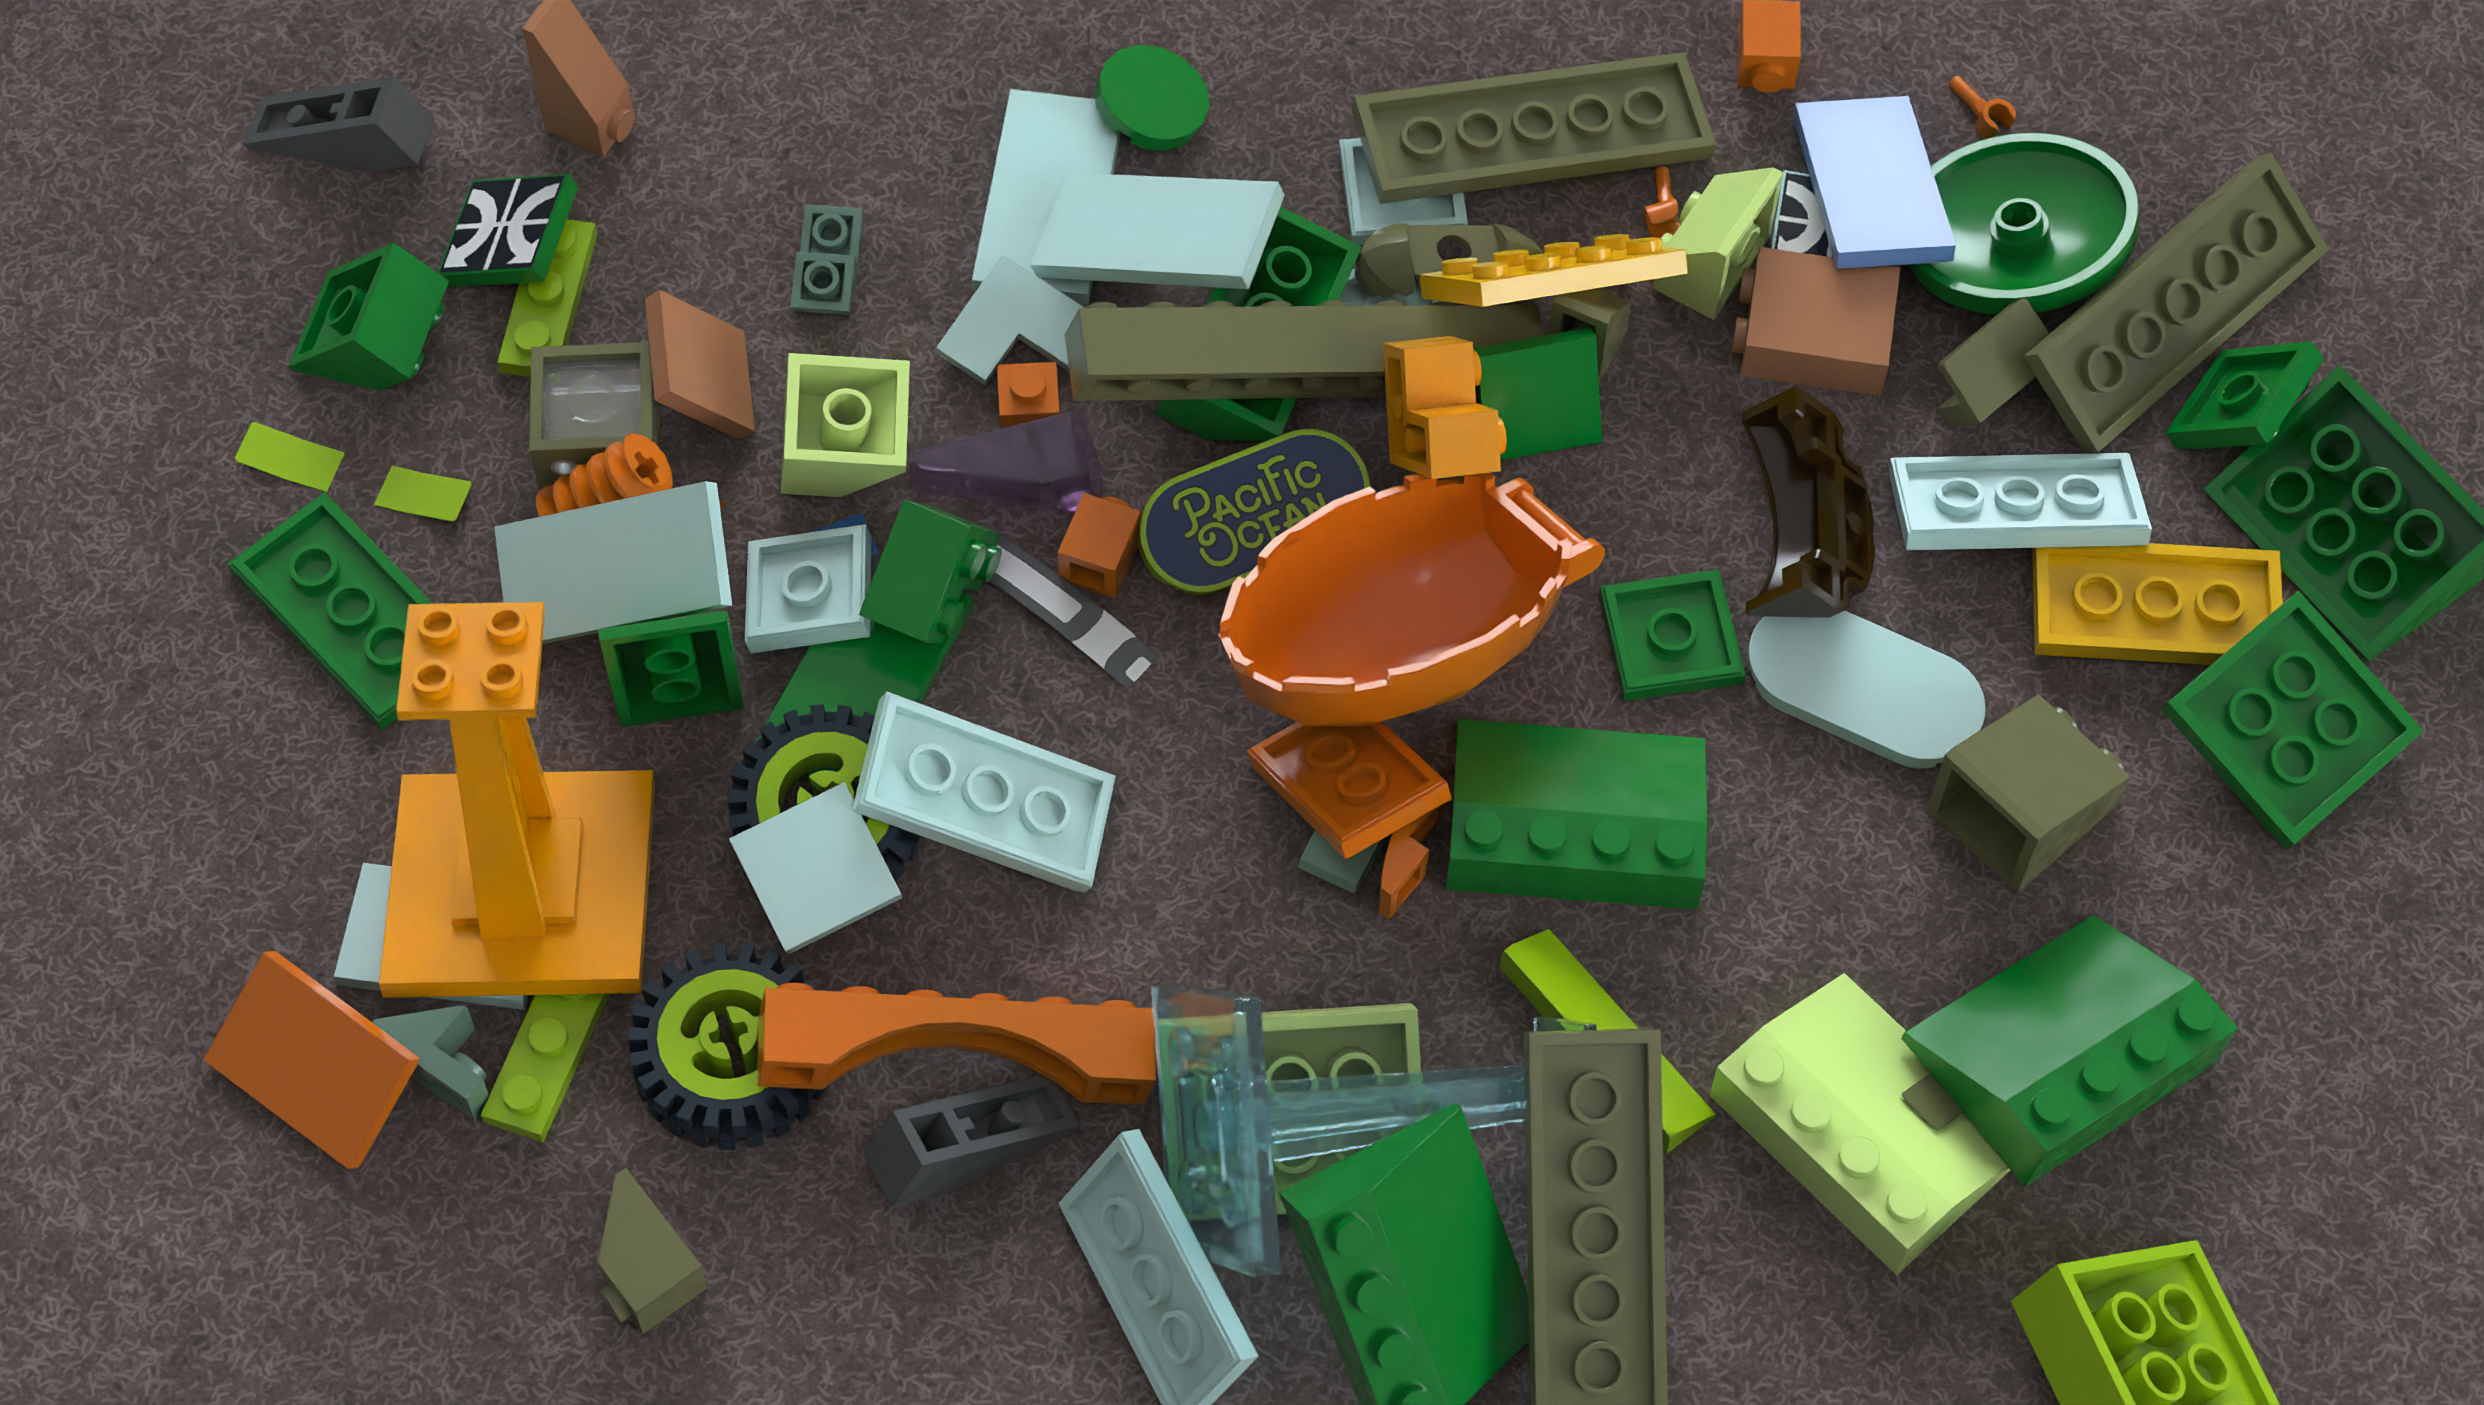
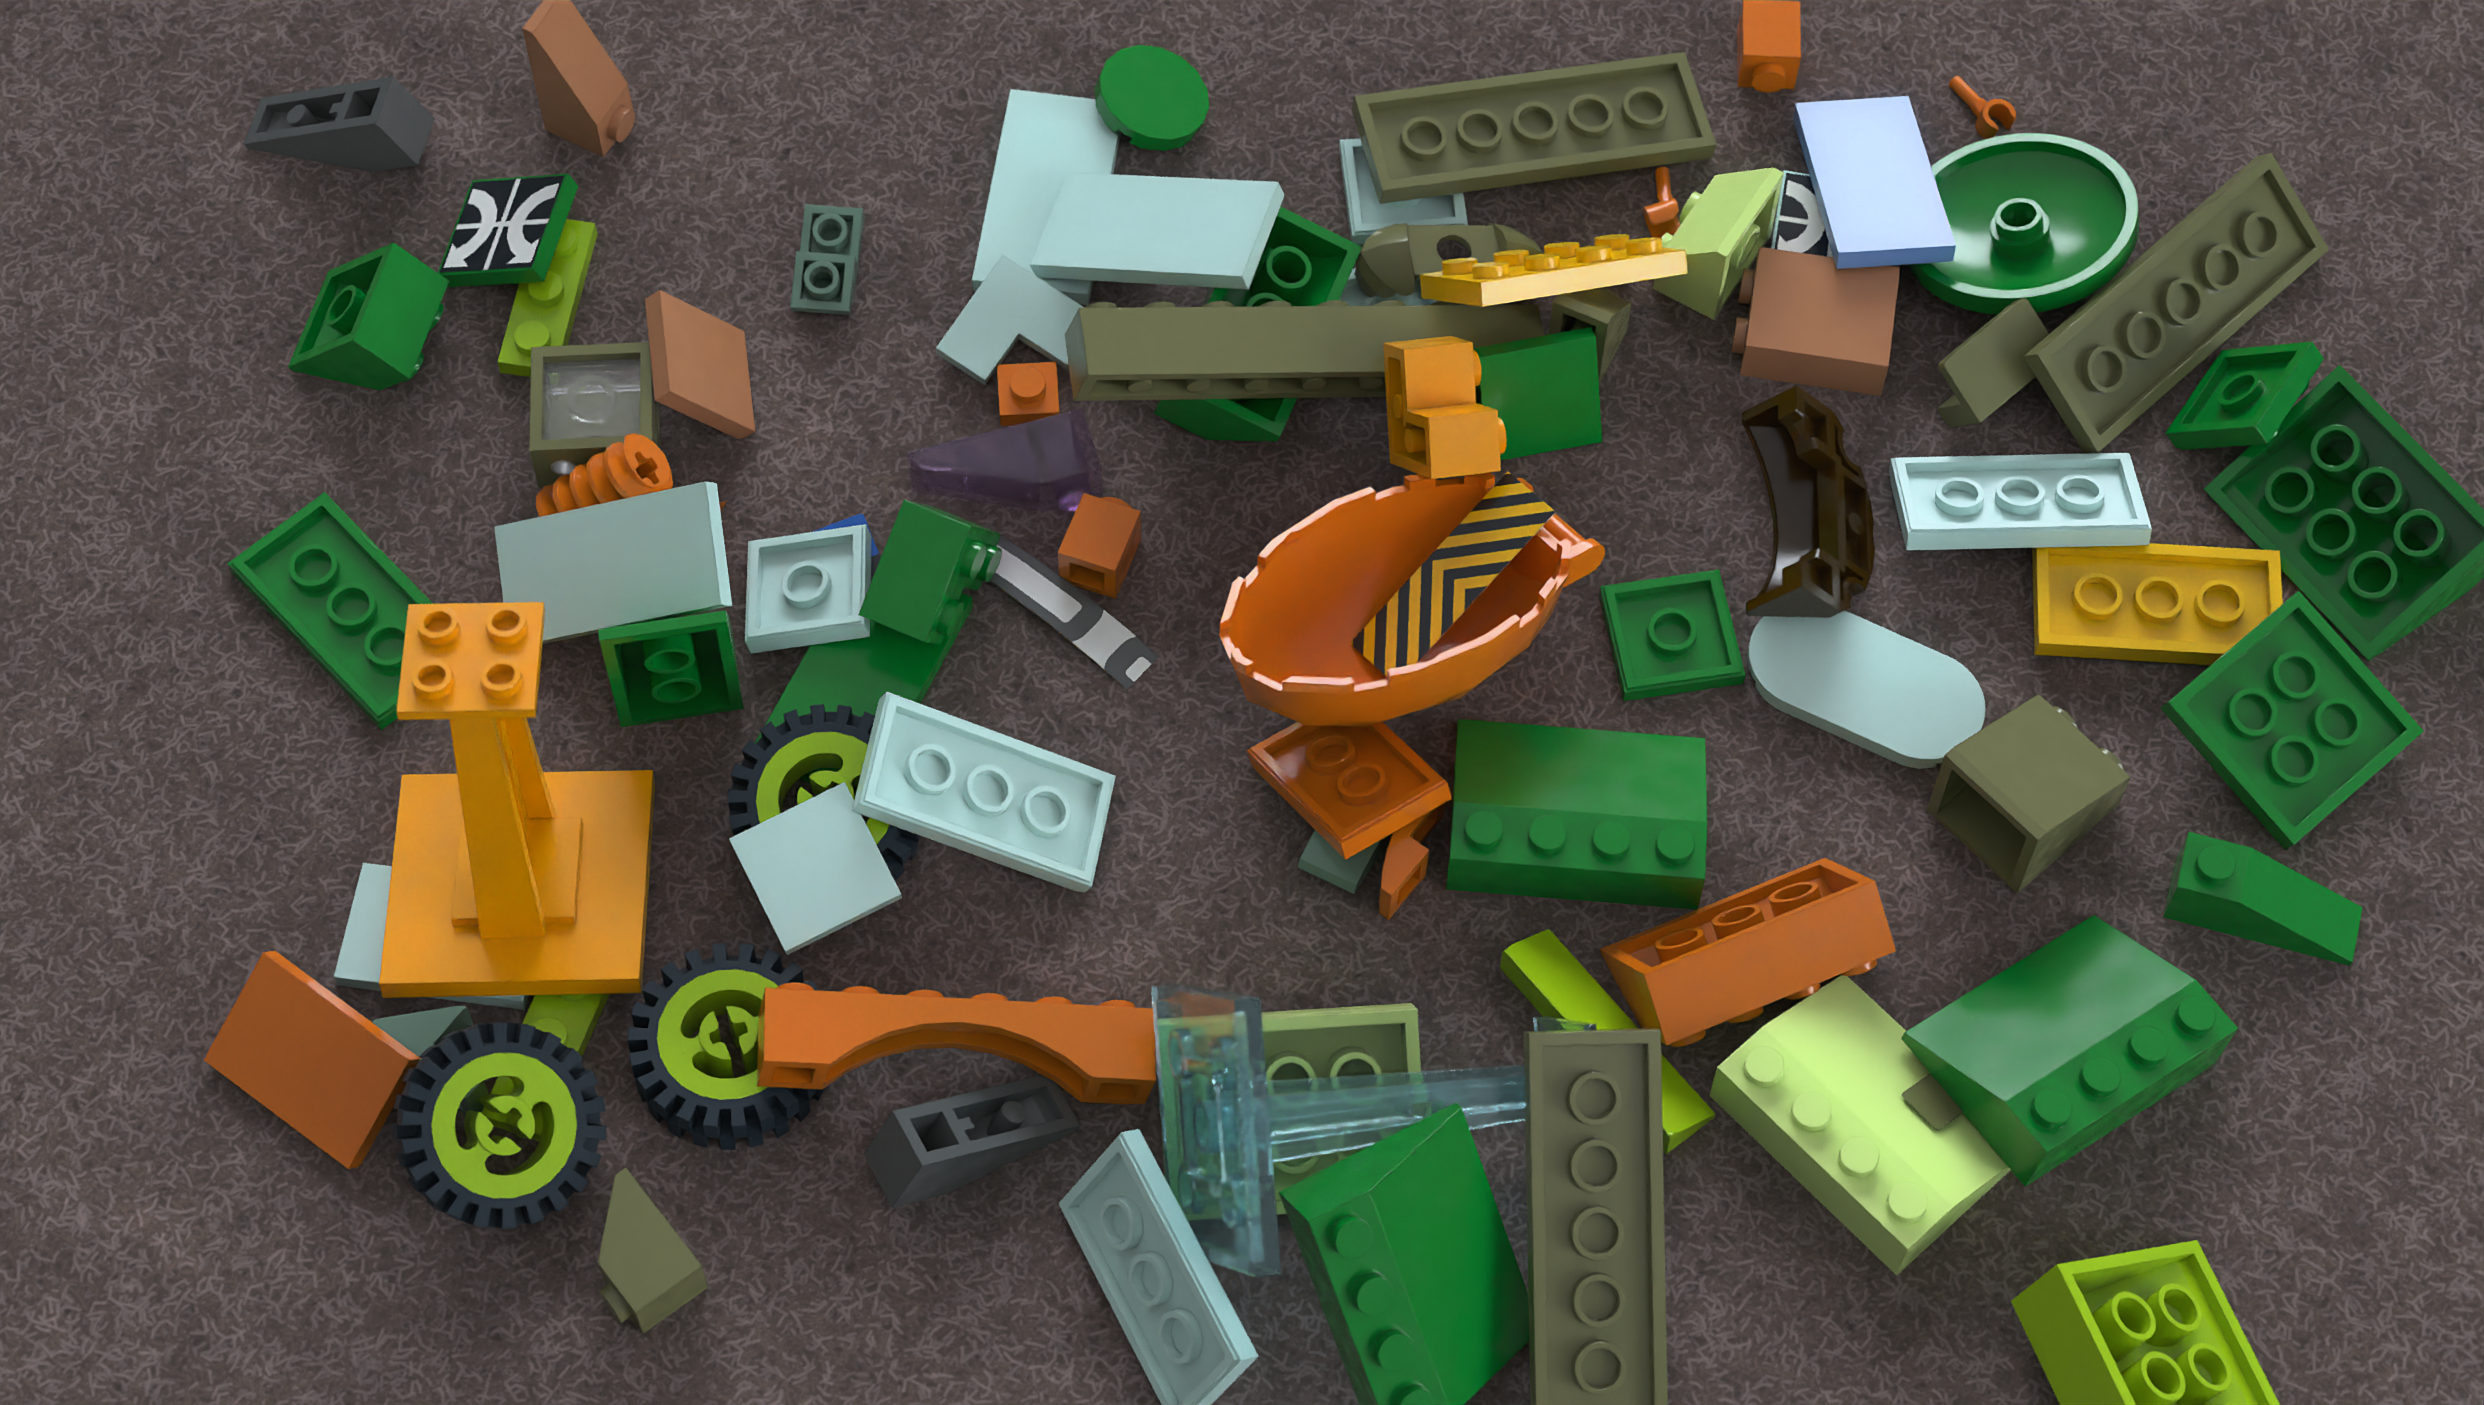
(316, 467): lime sticker -> none
(456, 1176): none -> wheel
(843, 423): yellowish green slope -> none
(1219, 517): tile -> none
(1453, 575): none -> sticker
(1751, 950): none -> orange slope
(2259, 900): none -> green slope

